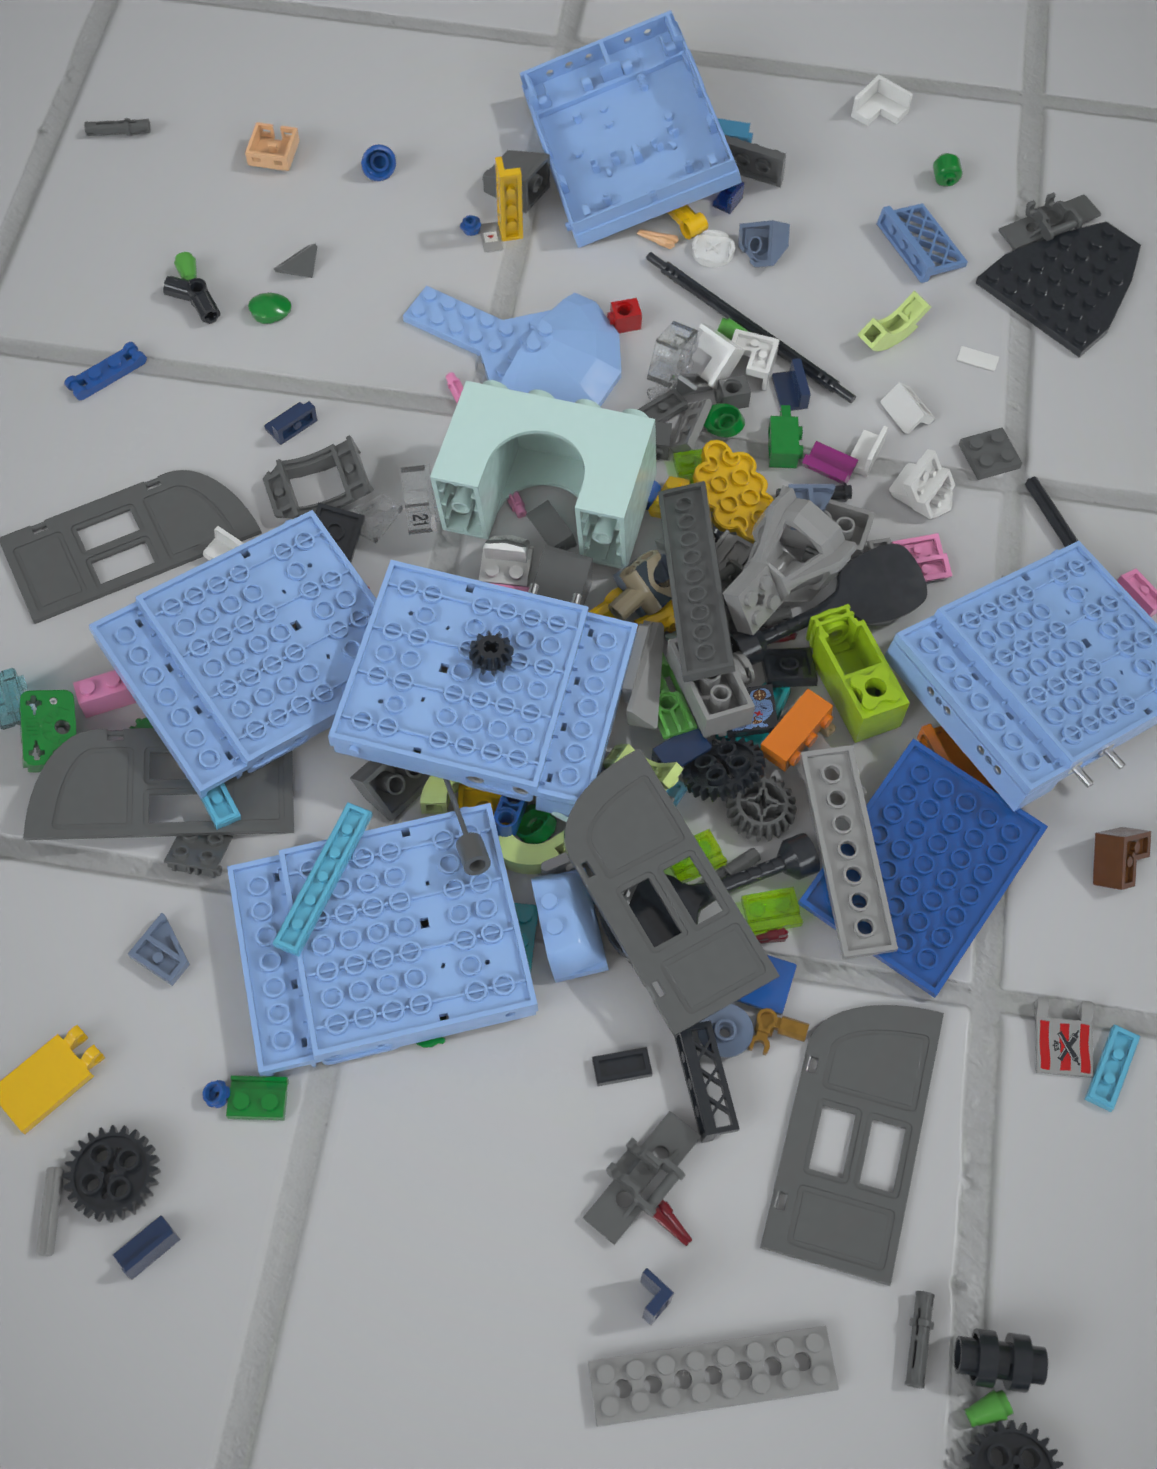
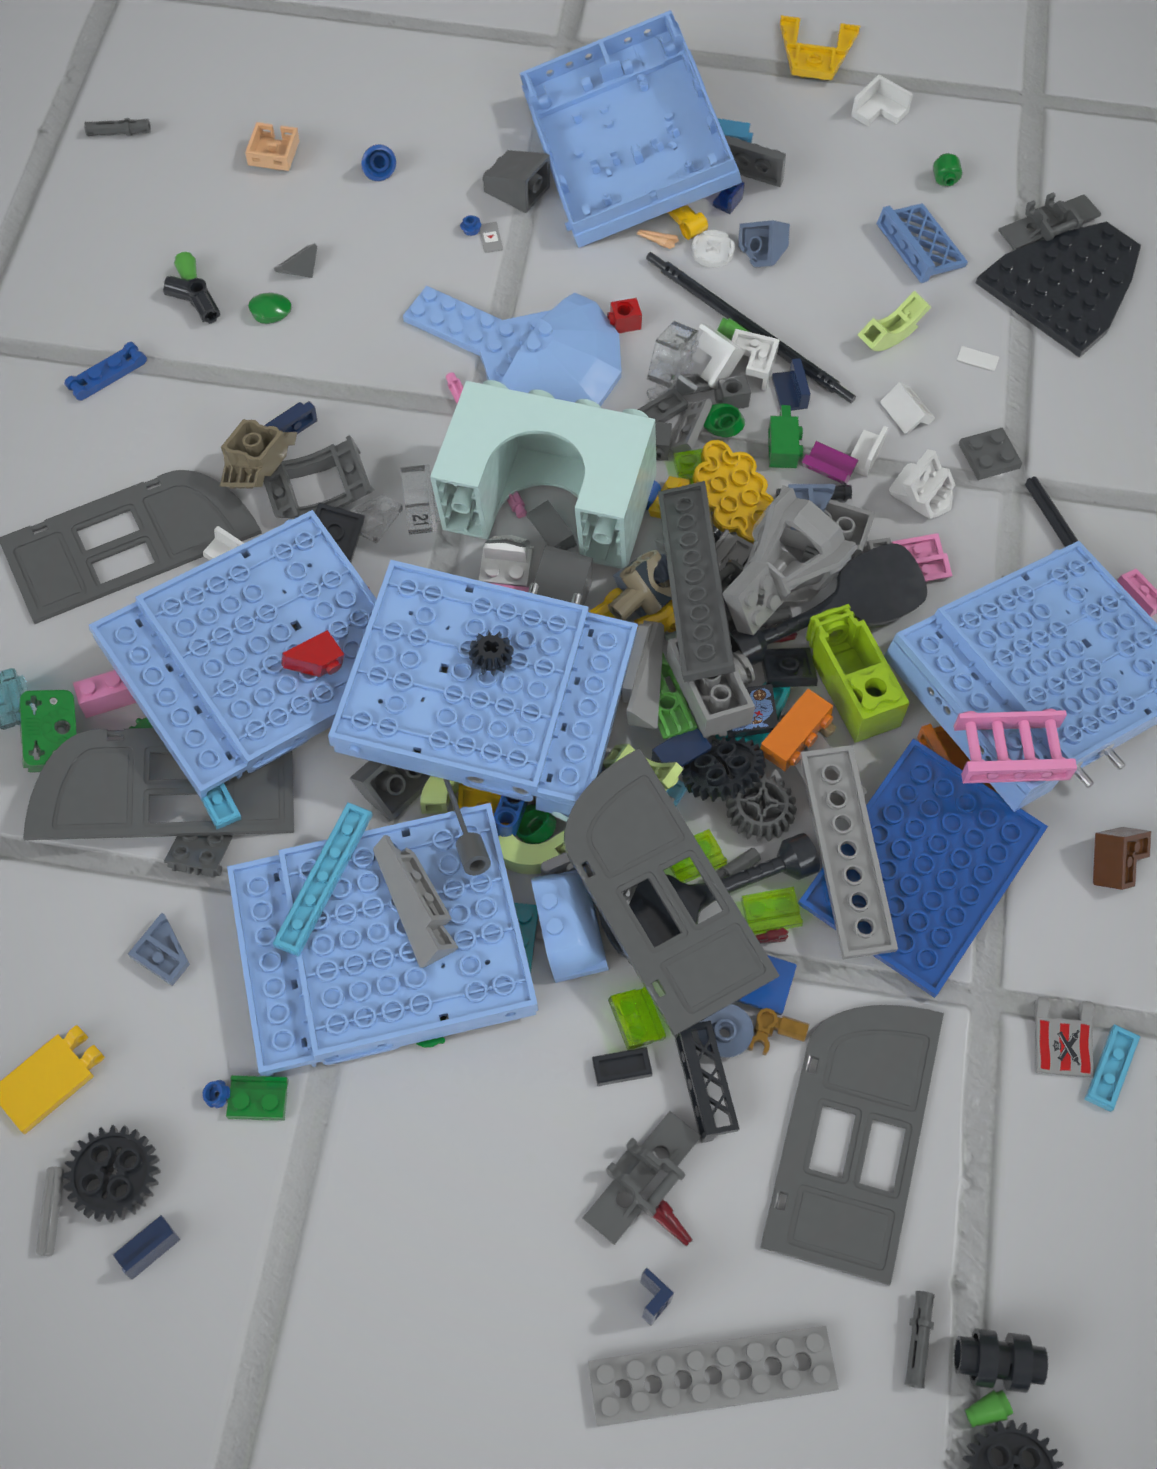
(253, 453): none -> dark tan slope
(314, 656): none -> red slope
(415, 902): none -> light grey wedge
(509, 201): yellow fence -> none
(636, 1018): none -> clear neon green plate
(815, 60): none -> yellow wing
(1014, 770): none -> bright pink fence

